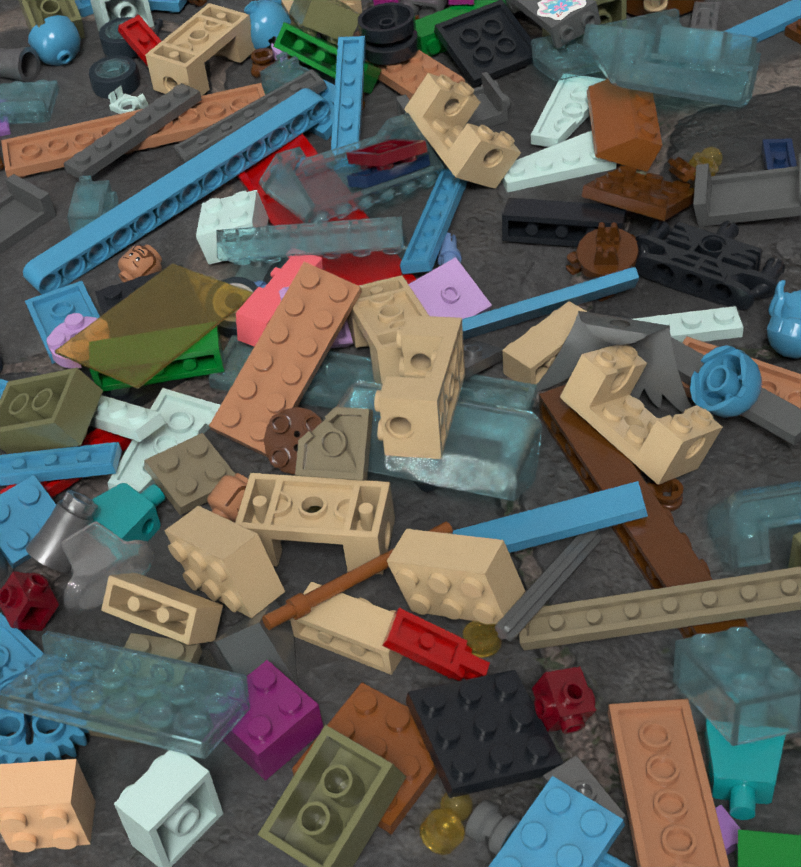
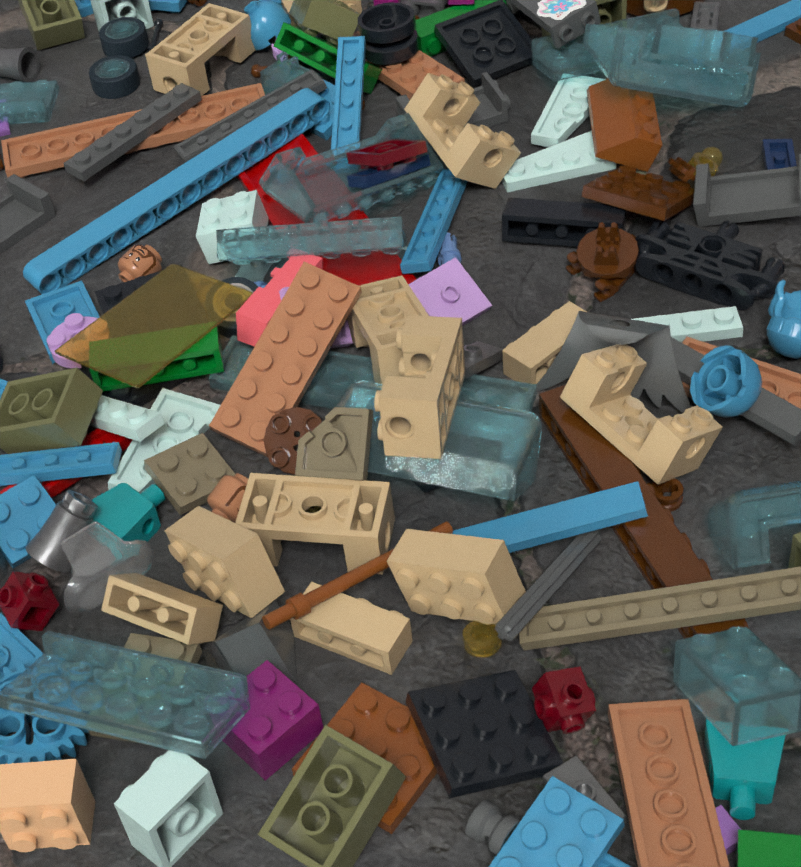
(56, 40): dark azure cylinder -> none
(90, 202): clear light blue brick -> none
(125, 99): light aqua piece -> none
(139, 36): red hinge -> none
(262, 57): reddish brown bush -> none
(433, 647): red hinge -> none
(443, 827): clear yellow plate -> none
(549, 302): dark azure tile -> none

